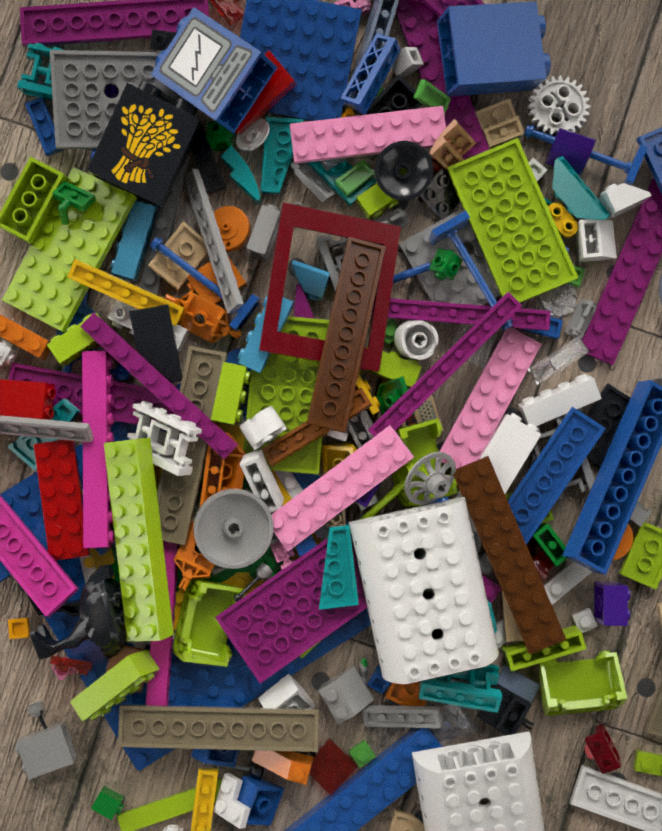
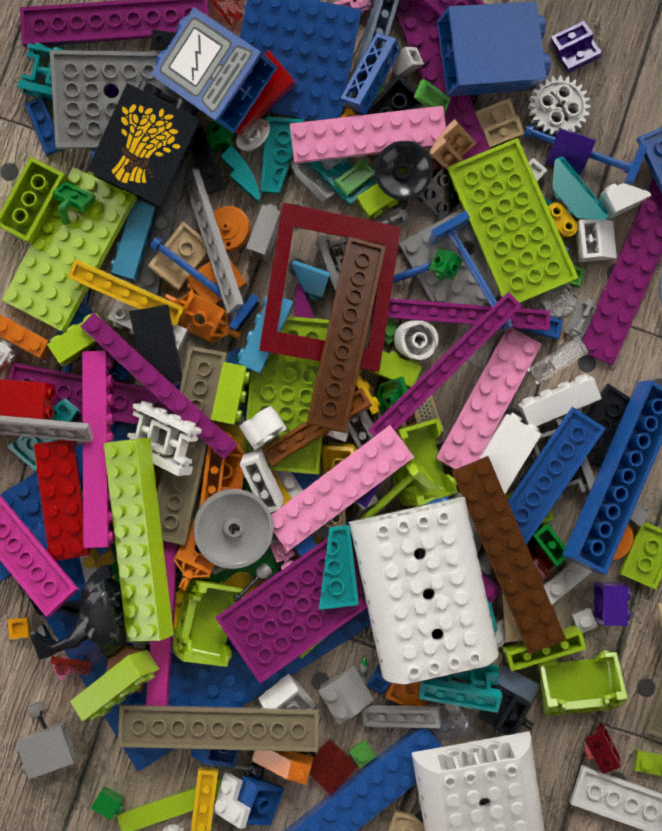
(434, 483): light grey wheel -> none
(575, 46): none -> slope

